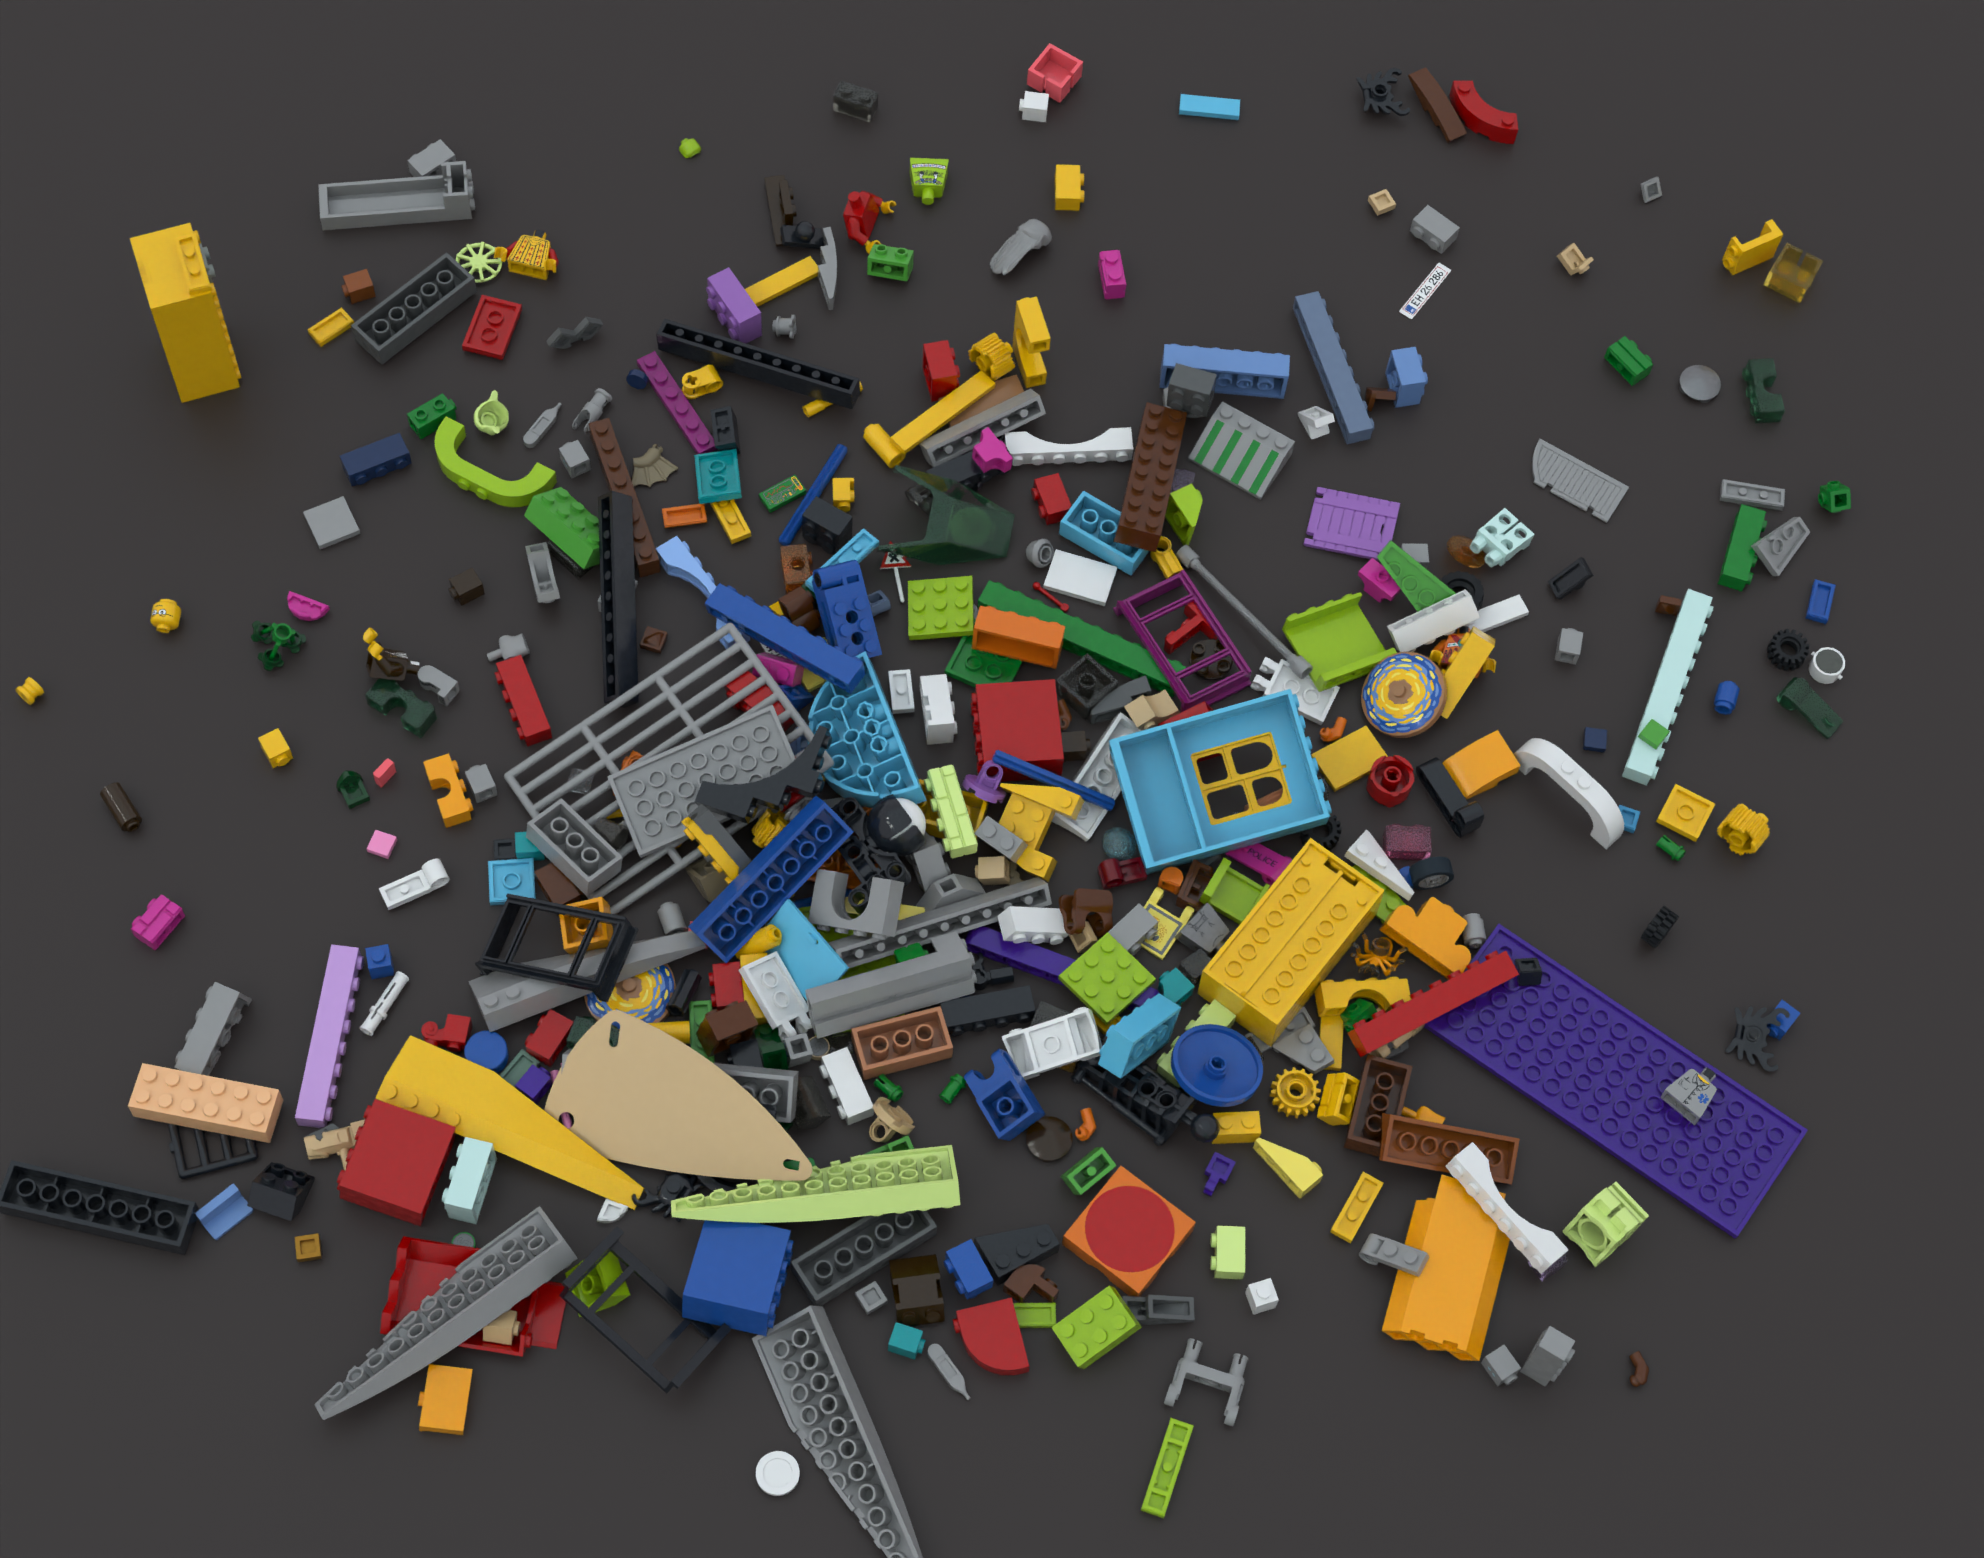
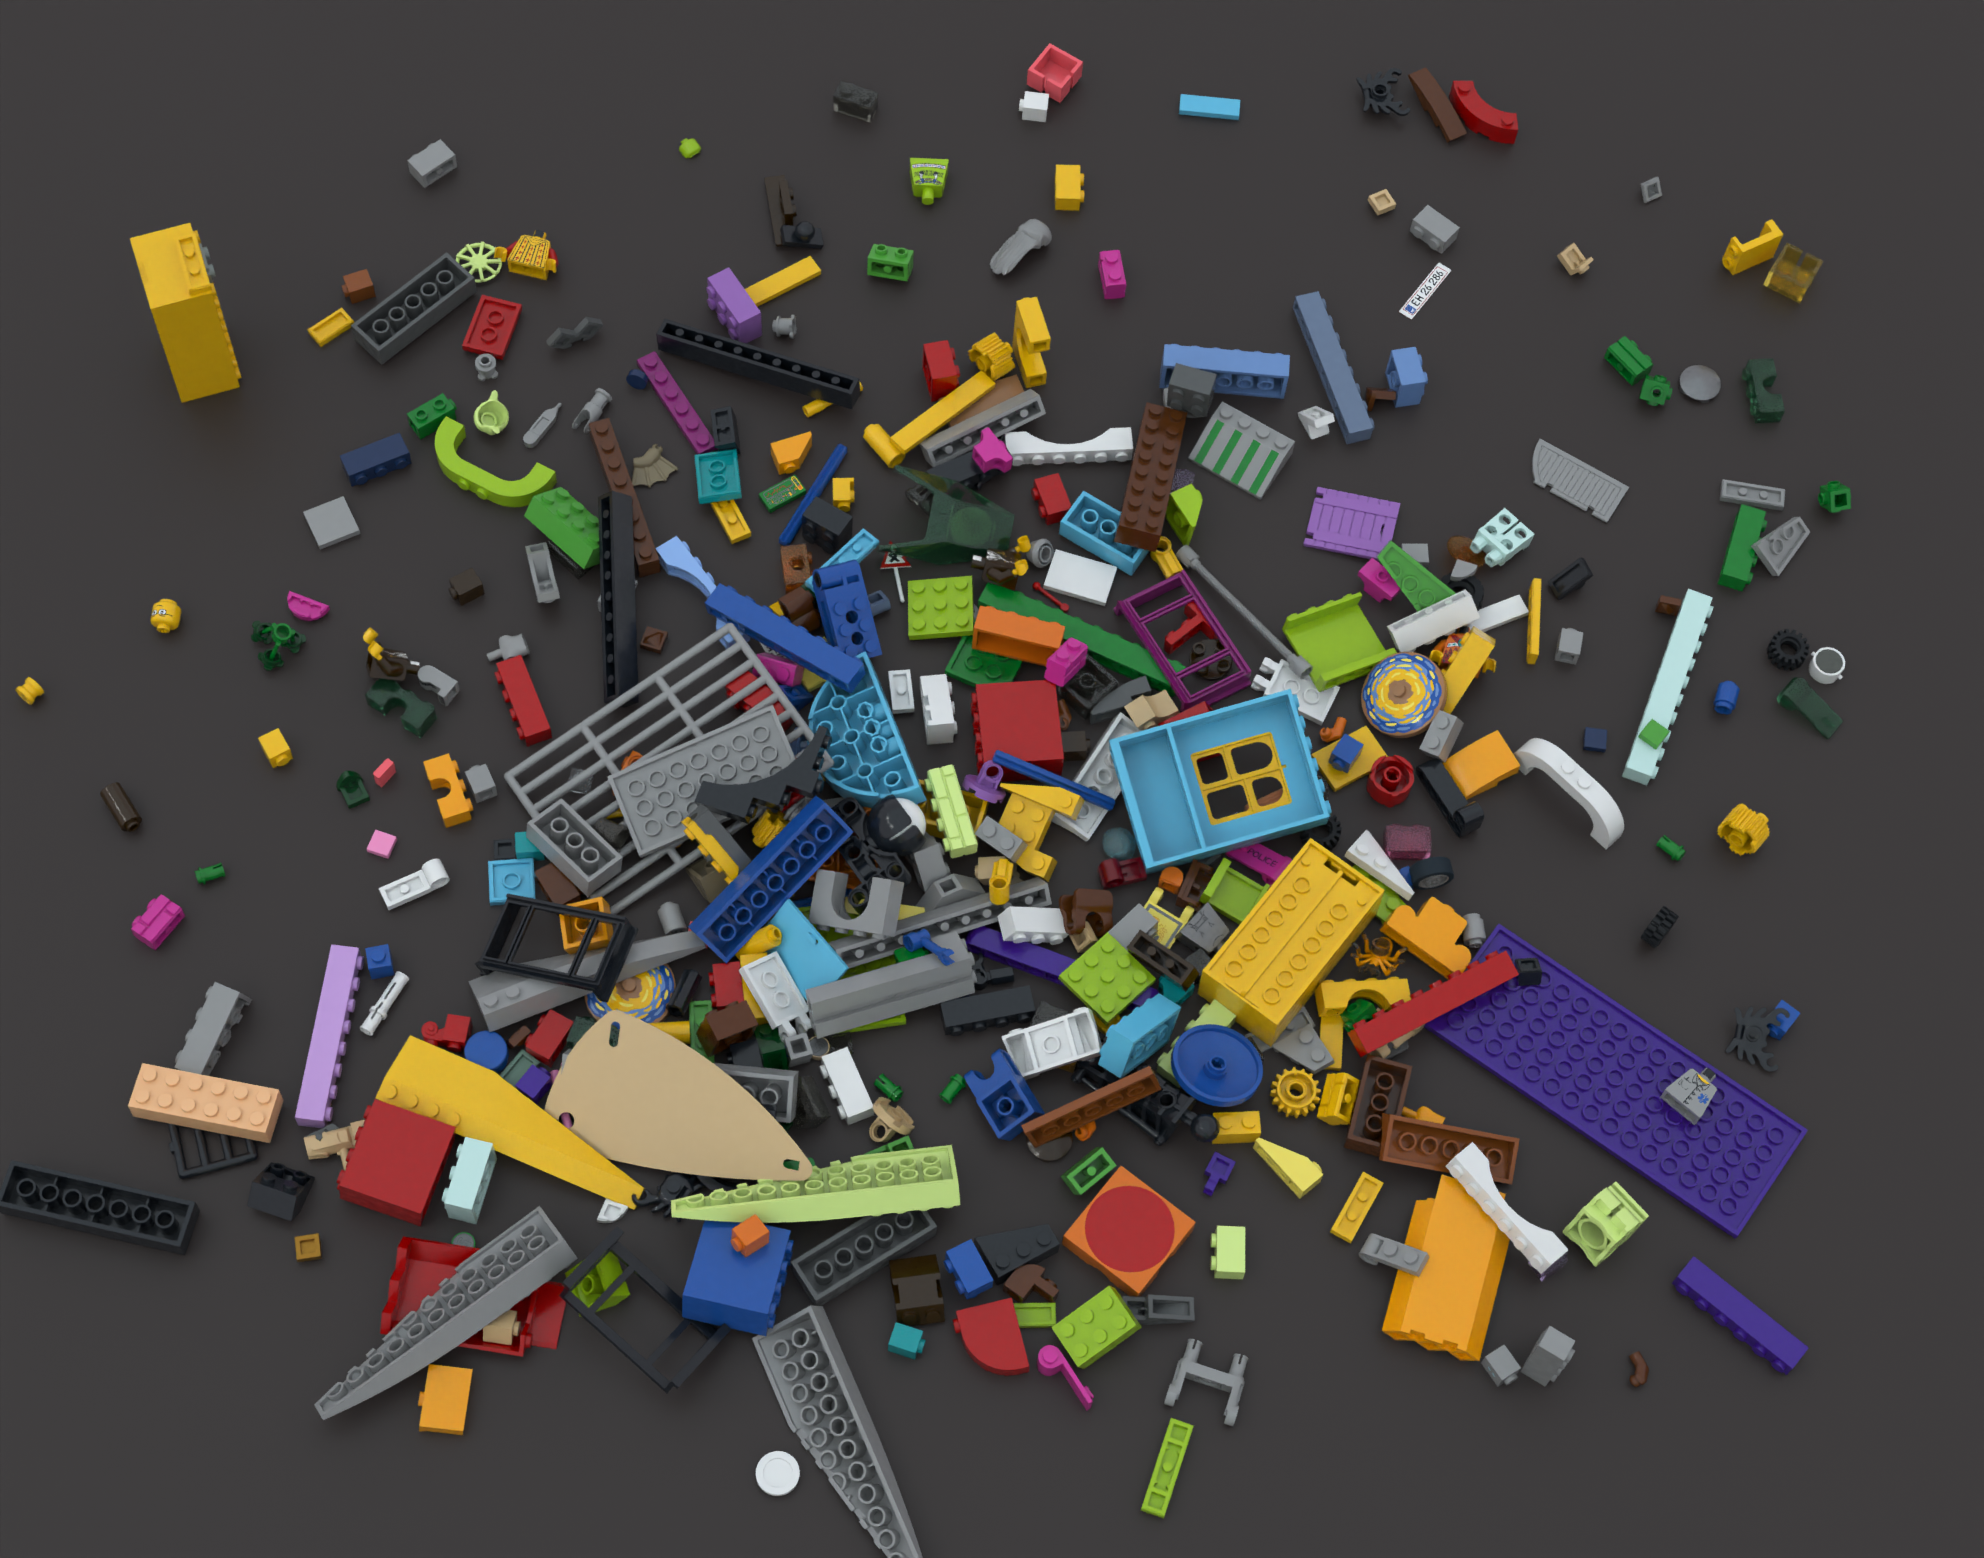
(209, 873): none -> green pin
(224, 1212): medium blue panel -> none
(399, 200): light grey brick -> none
(485, 365): none -> light grey brick
(518, 1037): none -> reddish brown tile
(574, 458): light grey brick -> none
(684, 515): orange tile -> none
(703, 380): yellow piece -> none
(749, 1236): none -> orange brick
(791, 452): none -> light orange slope
(828, 269): light grey slope -> none
(861, 216): red torso -> none
(871, 1297): light grey plate -> none
(901, 1043): nougat brick -> none
(913, 941): none -> blue brick
(947, 1369): light grey piece -> none
(1000, 882): none -> yellow piece
(1003, 566): none -> dark brown torso
(1052, 1361): none -> dark pink door
(1066, 661): none -> dark pink brick
(1091, 1107): none -> dark orange arch
(1163, 960): none -> dark brown brick
(1261, 1296): white brick -> none
(1345, 753): none -> blue brick
(1441, 736): none -> light grey brick
(1463, 570): none -> light grey tile
(1533, 621): none -> yellow tile
(1630, 818): dark azure tile -> none
(1650, 384): none -> green brick
(1685, 812): yellow plate -> none
(1740, 1316): none -> dark purple brick
(1820, 601): blue tile -> none

